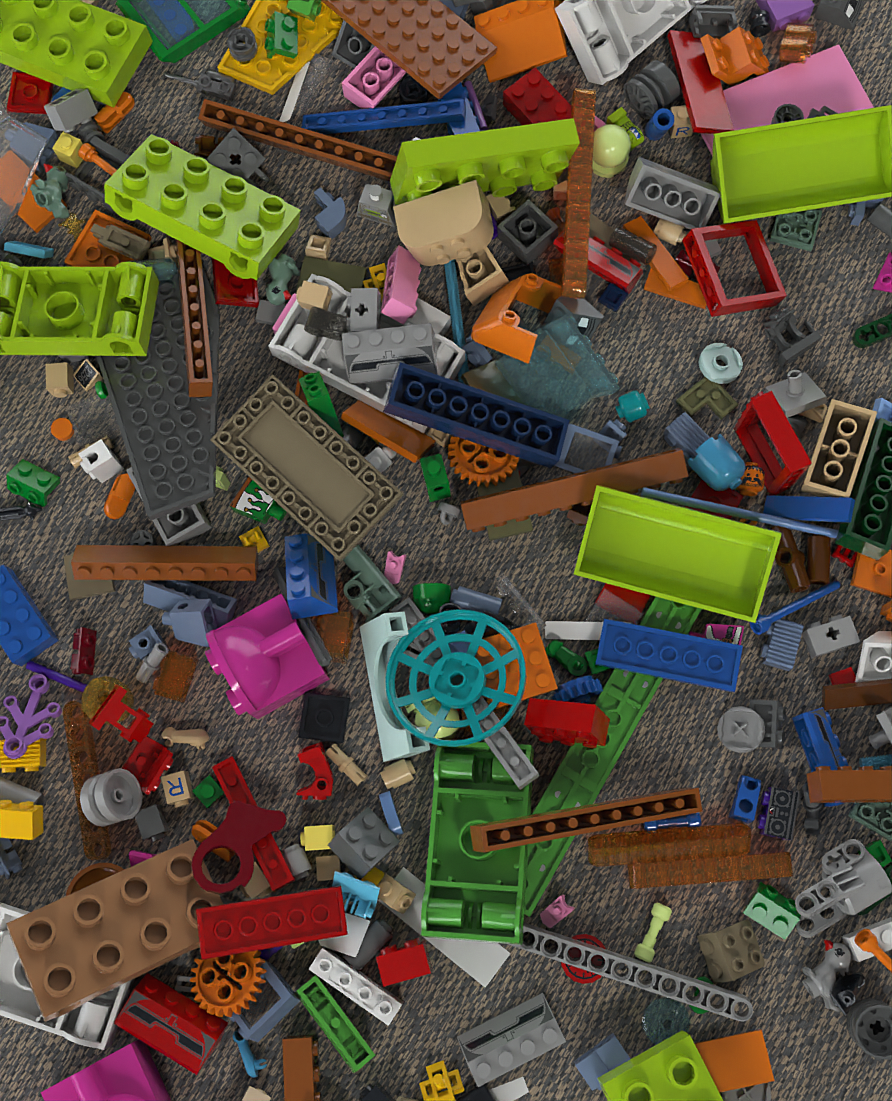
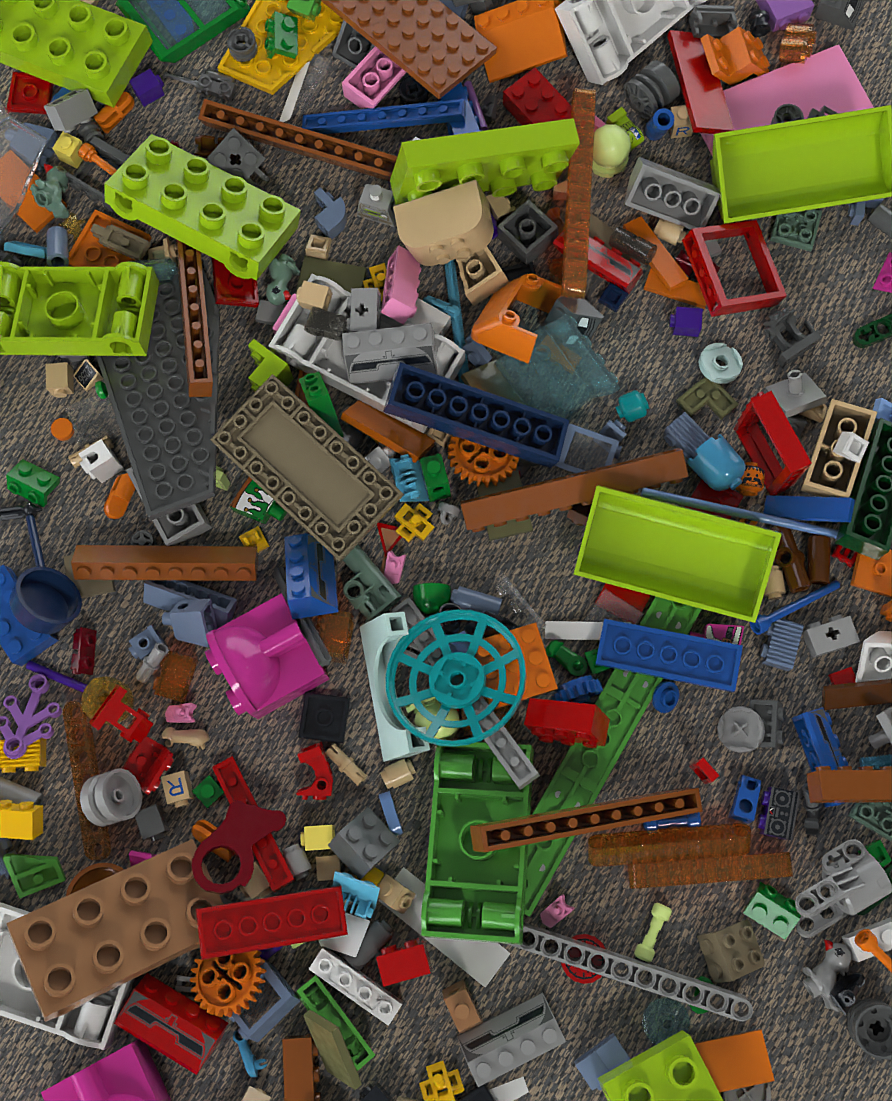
(33, 872): none -> bright green wing
(43, 596): none -> dark blue piece
(57, 247): none -> sand blue brick
(147, 87): none -> dark purple brick
(180, 713): none -> bright pink piece
(267, 364): none -> lime bracket
(332, 1049): none -> olive tile
(389, 539): none -> piece
(409, 479): none -> medium azure hinge
(414, 522): none -> yellow piece
(443, 306): none -> medium azure axle
(461, 1006): none -> medium nougat torso
(665, 697): none -> blue piece
(686, 321): none -> dark purple brick
(704, 771): none -> red tile
(775, 585): none -> tan brick
(851, 446): none -> white slope

